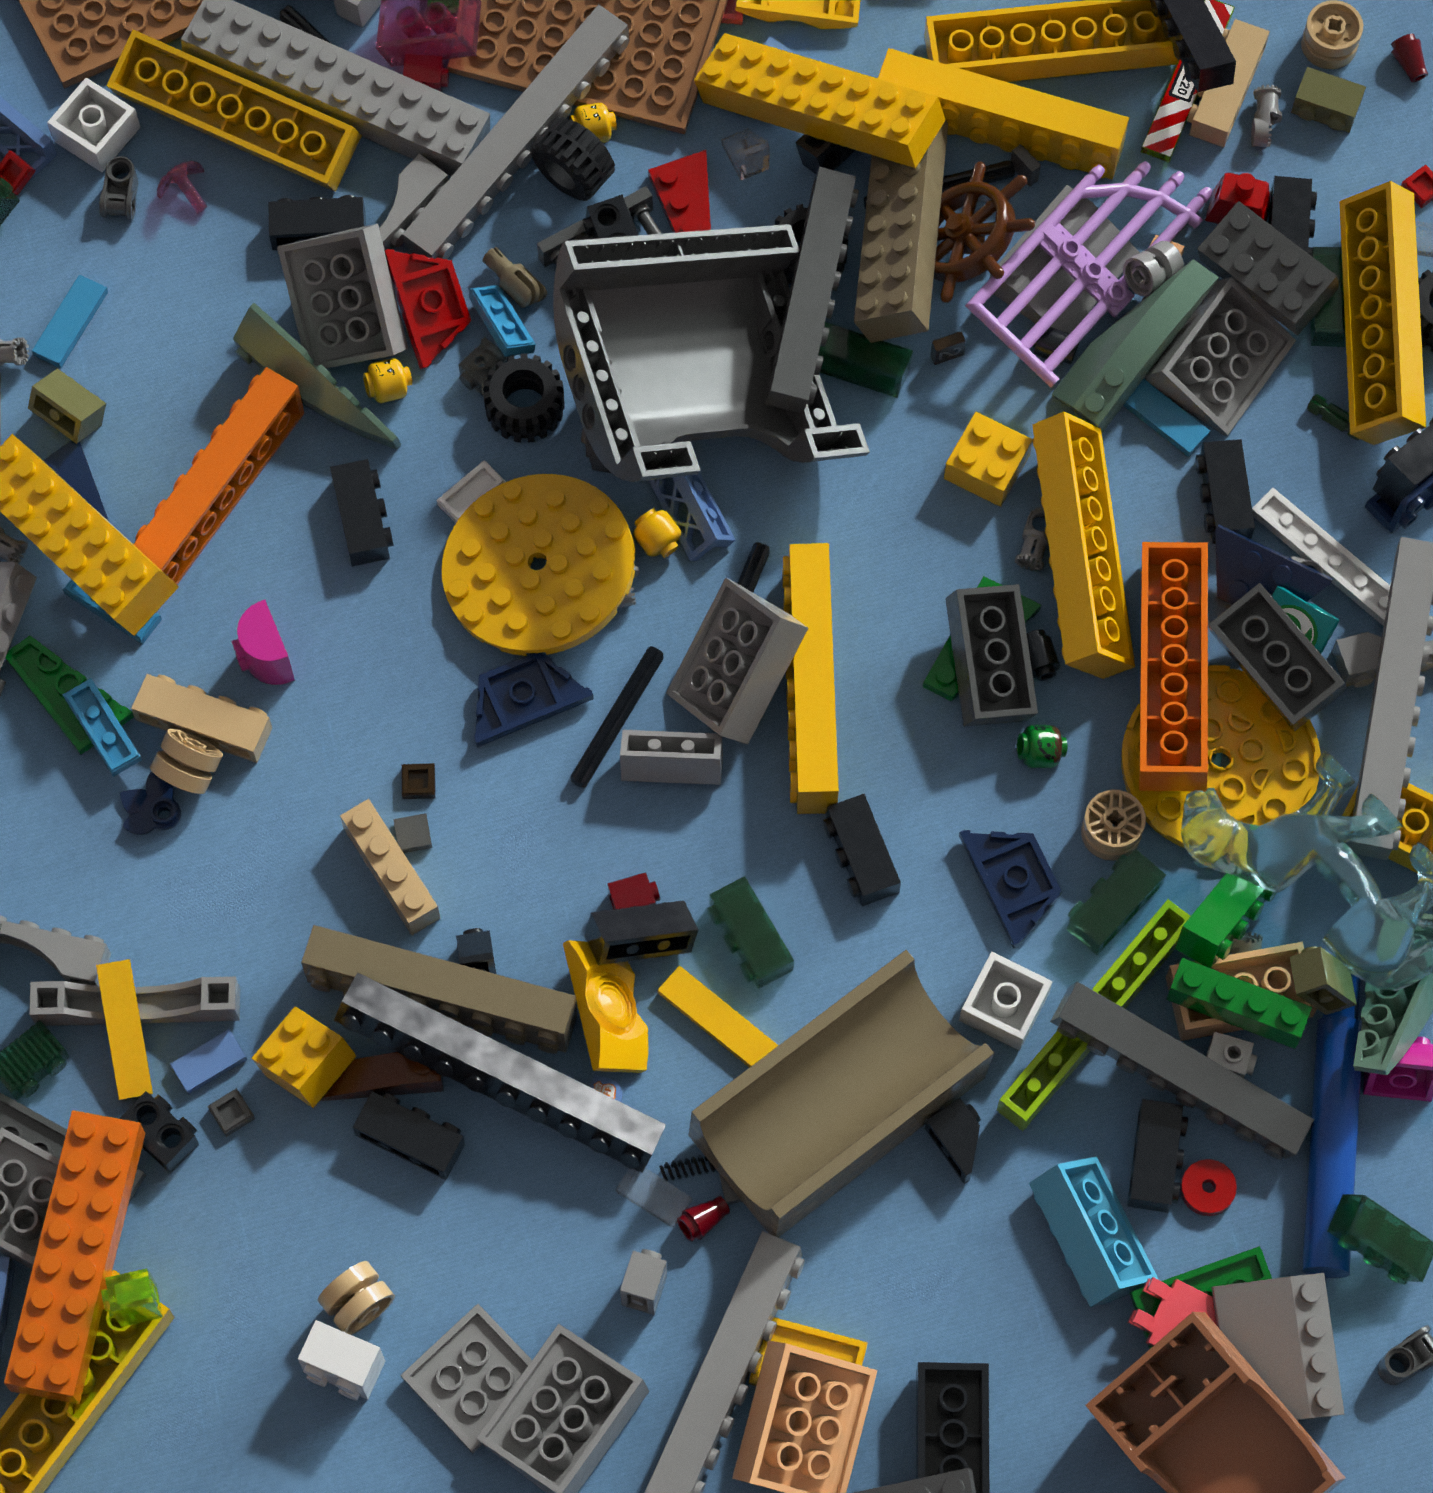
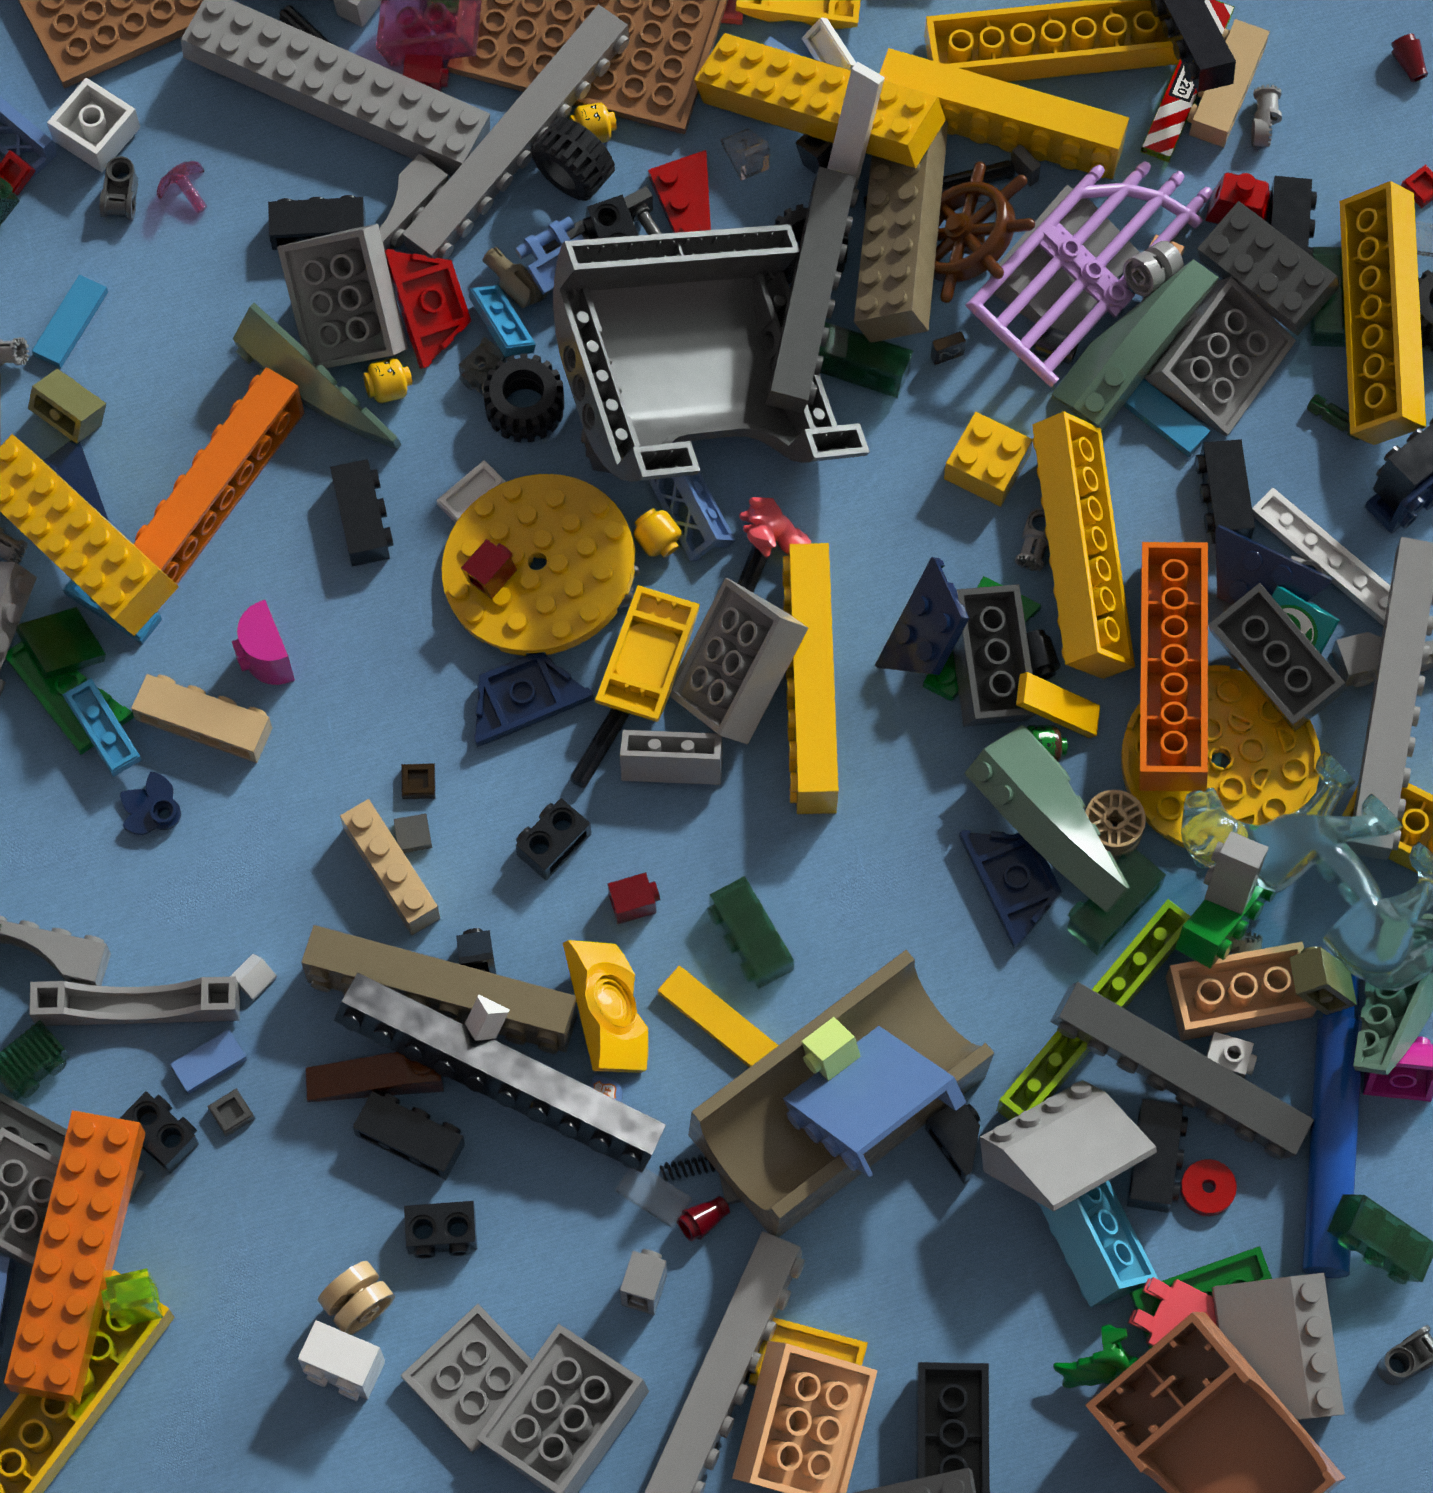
(60, 643): none -> dark green tile
(124, 1029): yellow tile -> none
(186, 761): tan wheel -> none
(234, 110): yellow brick -> none
(254, 976): none -> white slope
(304, 1056): yellow brick -> none
(440, 1219): none -> black brick
(486, 1019): none -> white slope
(489, 568): none -> dark red brick
(545, 265): none -> medium blue plate
(560, 843): none -> black brick
(641, 932): black brick -> none
(648, 653): none -> yellow slope
(770, 526): none -> coral animal
(827, 46): none -> white tile
(830, 1049): none -> yellowish green brick
(856, 121): none -> white tile
(861, 850): black brick -> none
(869, 1097): none -> medium blue panel
(926, 626): none -> dark blue wing
(1005, 1001): white brick -> none
(1041, 805): none -> sand green wedge
(1058, 705): none -> yellow tile
(1064, 1146): none -> light grey slope
(1102, 1366): none -> green hair
(1235, 872): none -> light grey brick
(1239, 1003): green brick -> none
(1328, 100): olive brick -> none
(1332, 34): tan wheel -> none

